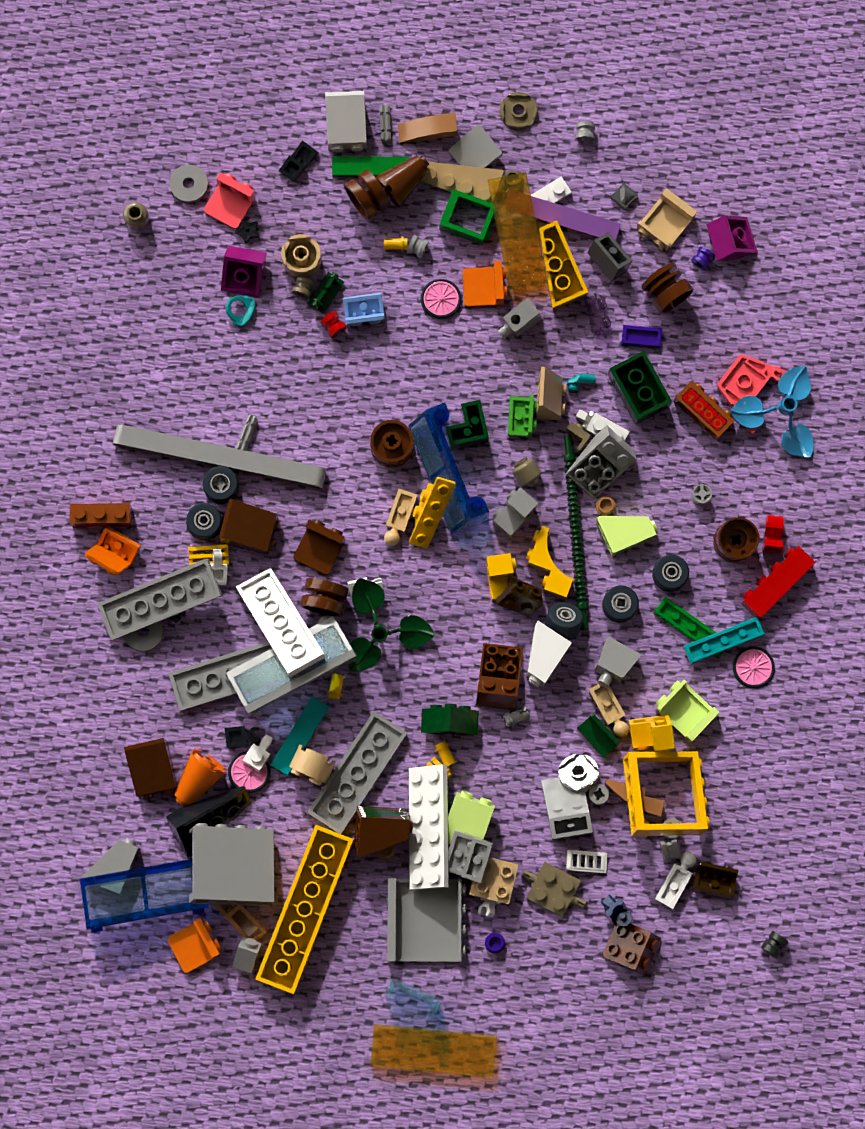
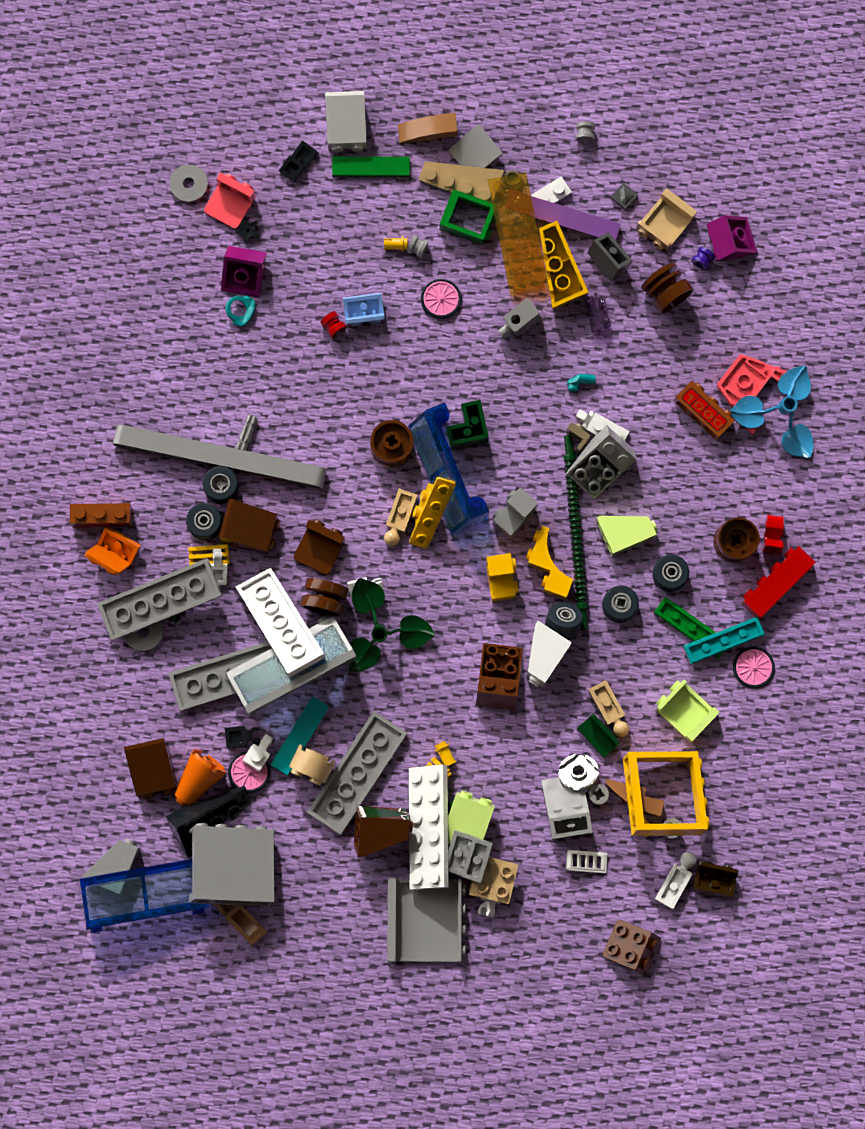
(130, 216): dark tan head -> none
(194, 945): orange bracket -> none
(247, 954): light grey brick -> none
(291, 252): tan brick -> none
(303, 287): dark tan wheel -> none
(304, 909): yellow brick -> none
(326, 292): dark green hinge -> none
(336, 687): yellow pin -> none
(367, 194): reddish brown wheel -> none
(385, 126): light grey axle -> none
(386, 853): medium nougat plate -> none
(397, 984): clear light blue panel -> none
(403, 179): reddish brown cone -> none
(433, 1050): clear yellow plate -> none
(449, 720): dark green brick -> none
(484, 285): orange bracket -> none
(494, 942): dark purple plate -> none
(515, 121): dark tan tile -> none
(516, 717): light grey pin -> none
(520, 597): dark brown bracket -> none
(521, 416): bright green bracket -> none
(526, 472): dark tan head -> none
(550, 395): tan slope -> none
(553, 889): dark tan plate -> none
(605, 505): medium nougat plate -> none
(615, 662): light grey torso -> none
(617, 911): dark blue hips -> none
(639, 387): dark green brick -> none
(641, 336): dark purple tile -> none
(652, 731): yellow brick -> none
(670, 850): light grey wheel -> none
(701, 491): light grey wheel -> none
(774, 944): pearl dark grey wheel -> none

